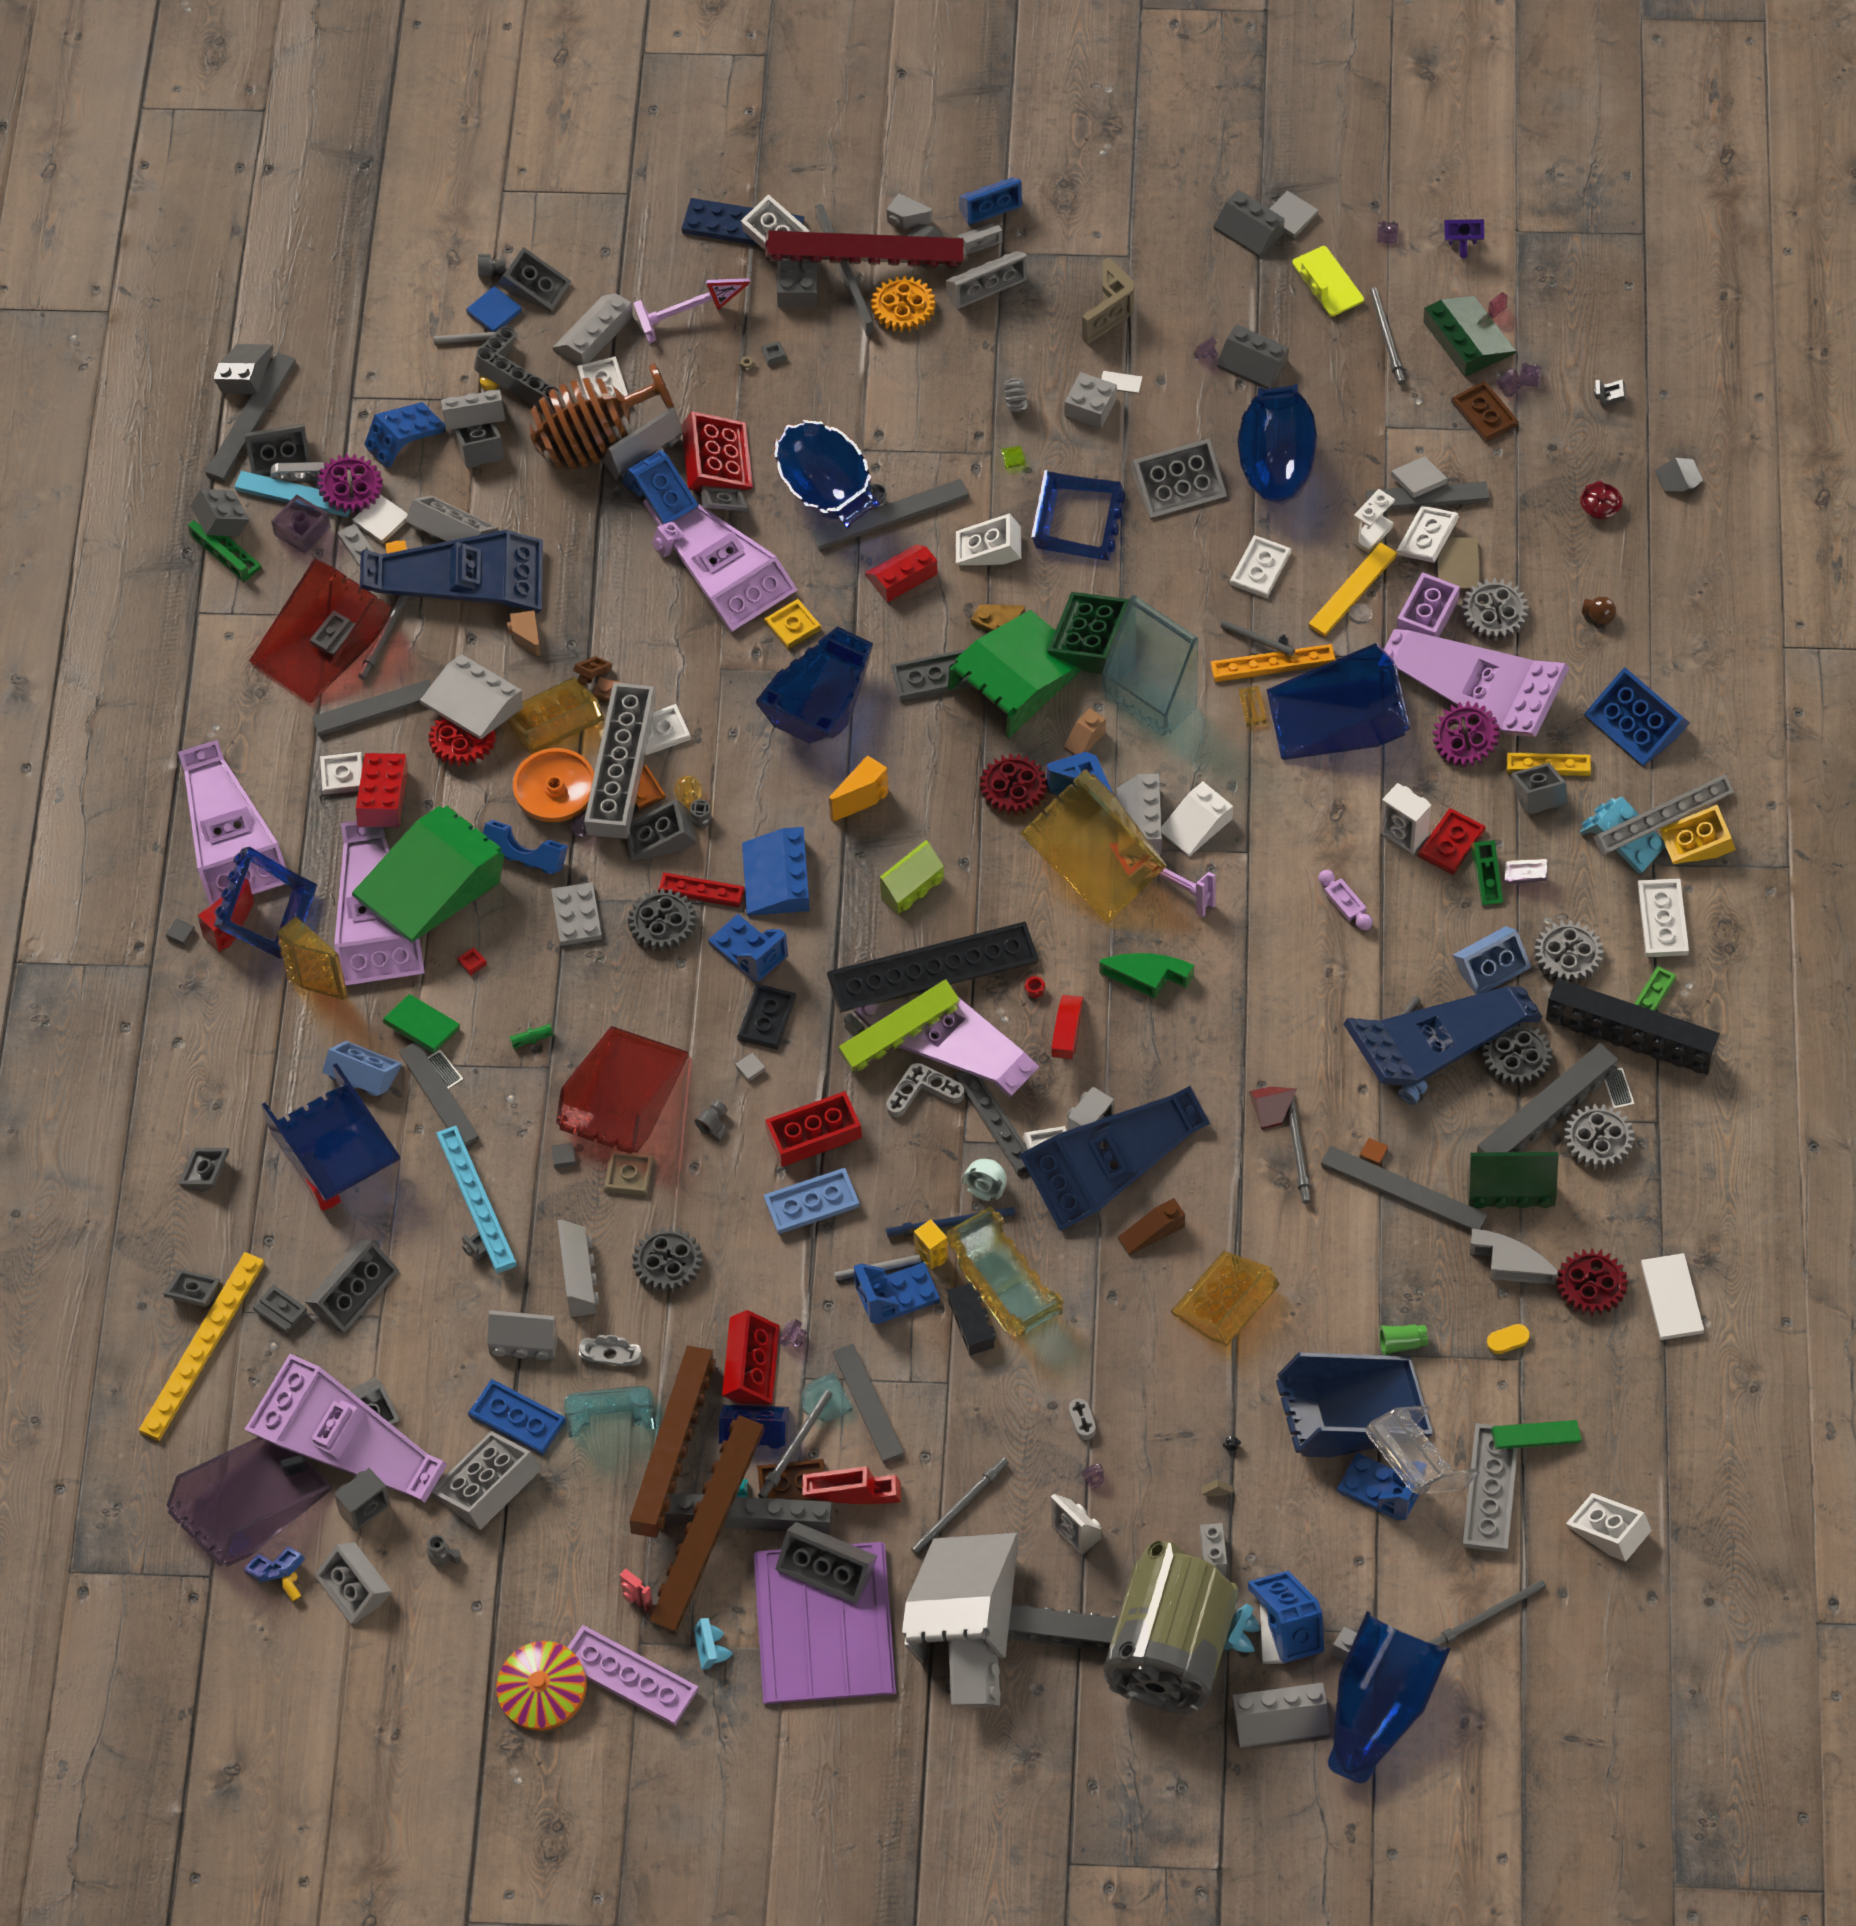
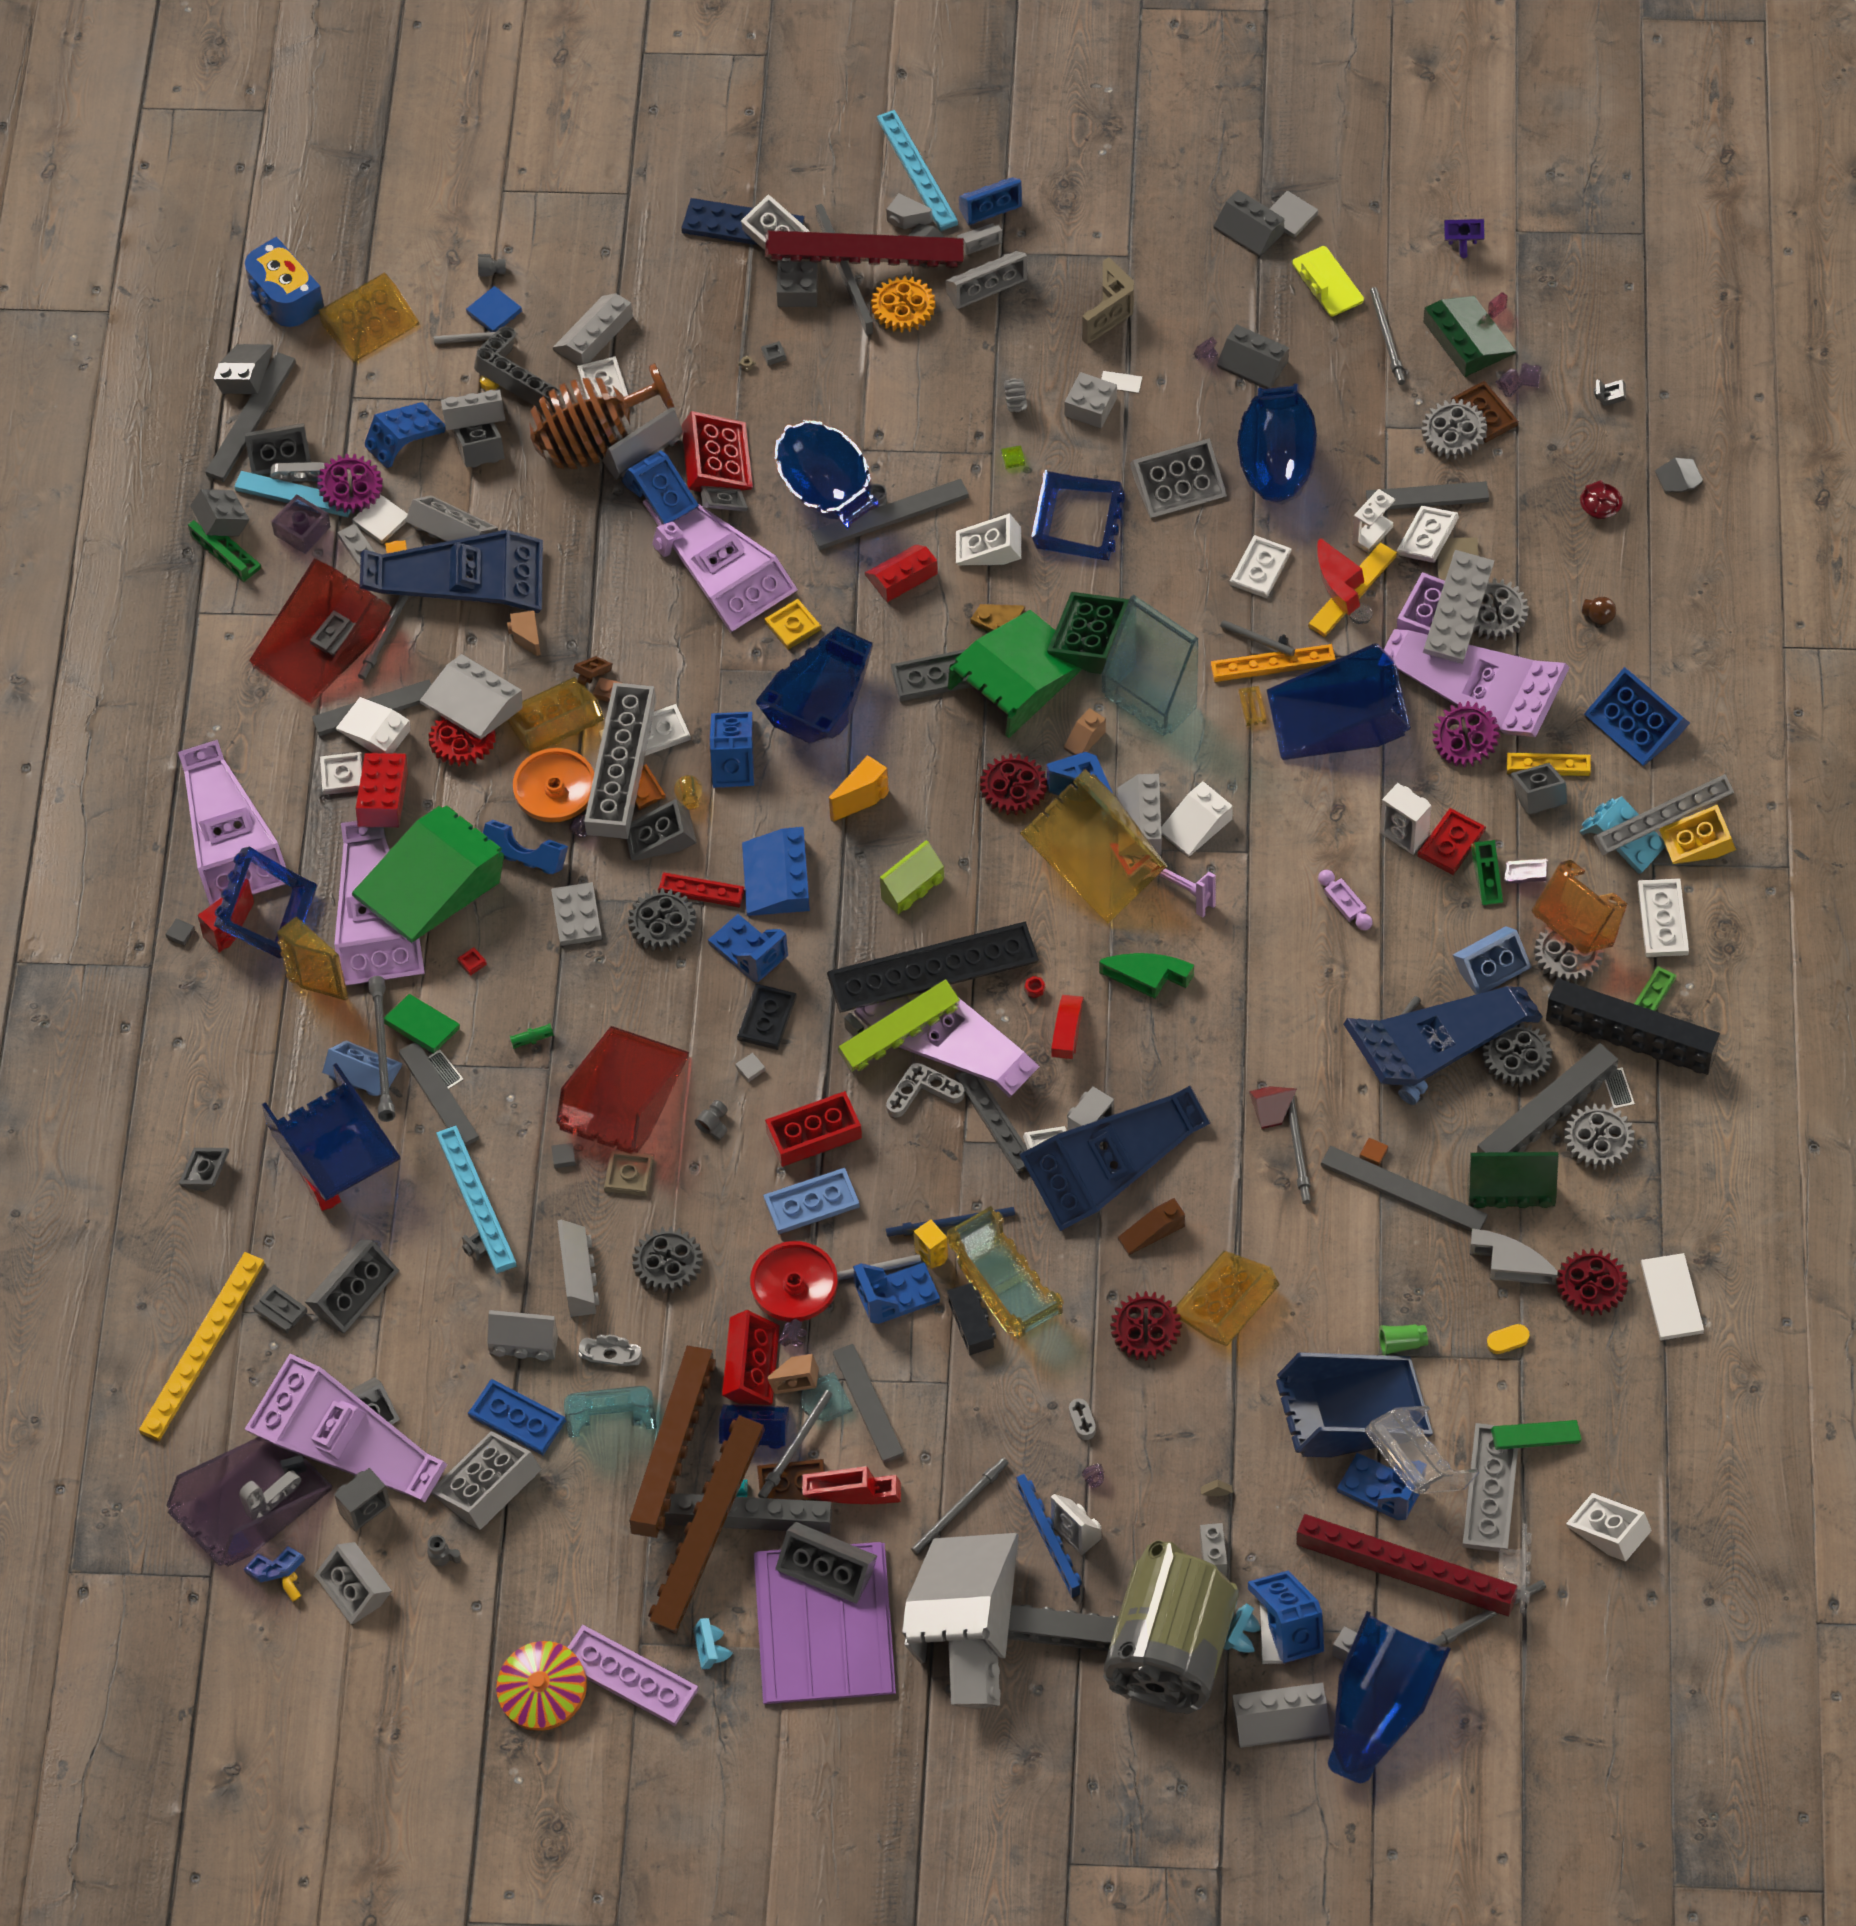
(193, 1288): dark grey slope -> none
(259, 1503): none -> light grey beam
(282, 284): none -> blue brick
(368, 317): none -> clear yellow slope
(374, 726): none -> white slope
(386, 1108): none -> dark grey hose
(534, 280): dark grey slope -> none
(635, 1591): coral plate -> none
(700, 813): dark grey wheel -> none
(720, 292): lavender piece -> none
(732, 749): none -> blue bracket
(794, 1281): none -> red dish
(795, 1375): none -> medium nougat slope
(917, 170): none -> medium azure tile
(985, 1179): light aqua cylinder -> none
(1045, 1528): none -> blue plate
(1166, 1325): none -> dark red gear
(1231, 1443): black piece -> none
(1340, 577): none -> red slope
(1387, 232): clear purple tile -> none
(1406, 1565): none -> dark red brick
(1419, 477): light grey tile -> none
(1454, 428): none -> light grey gear
(1458, 606): none -> light grey plate
(1513, 1567): none -> clear bracket
(1577, 912): none -> clear orange windscreen

